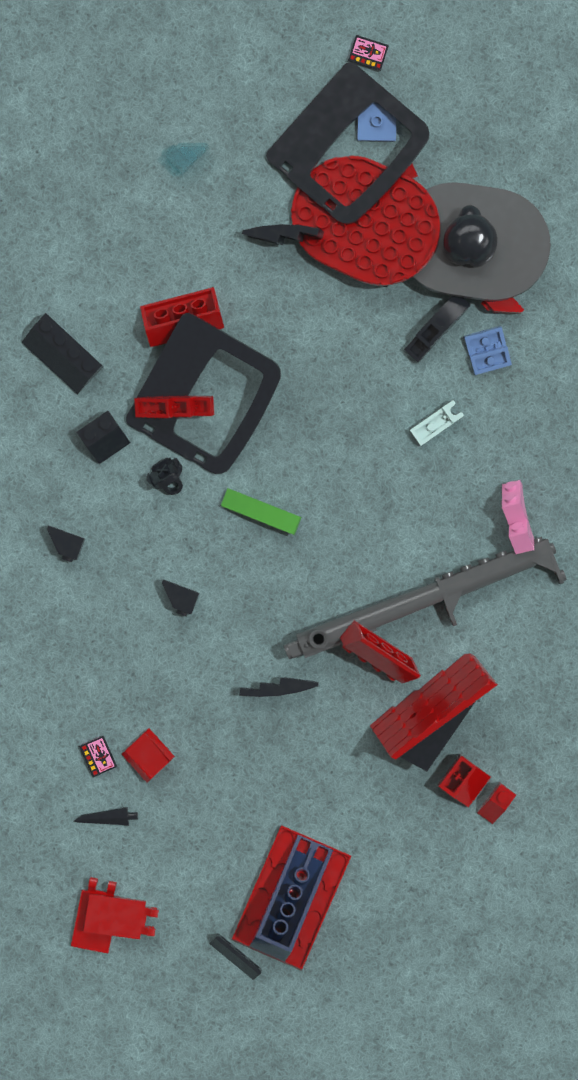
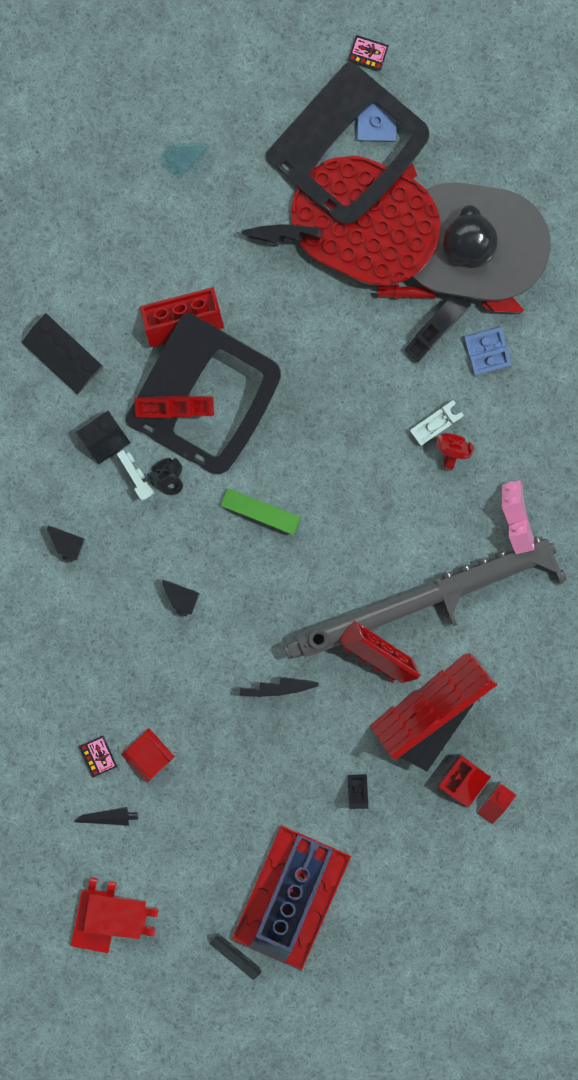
(143, 489): none -> light aqua plate
(358, 791): none -> black slope
(404, 292): none -> red pin
(454, 448): none -> red tile

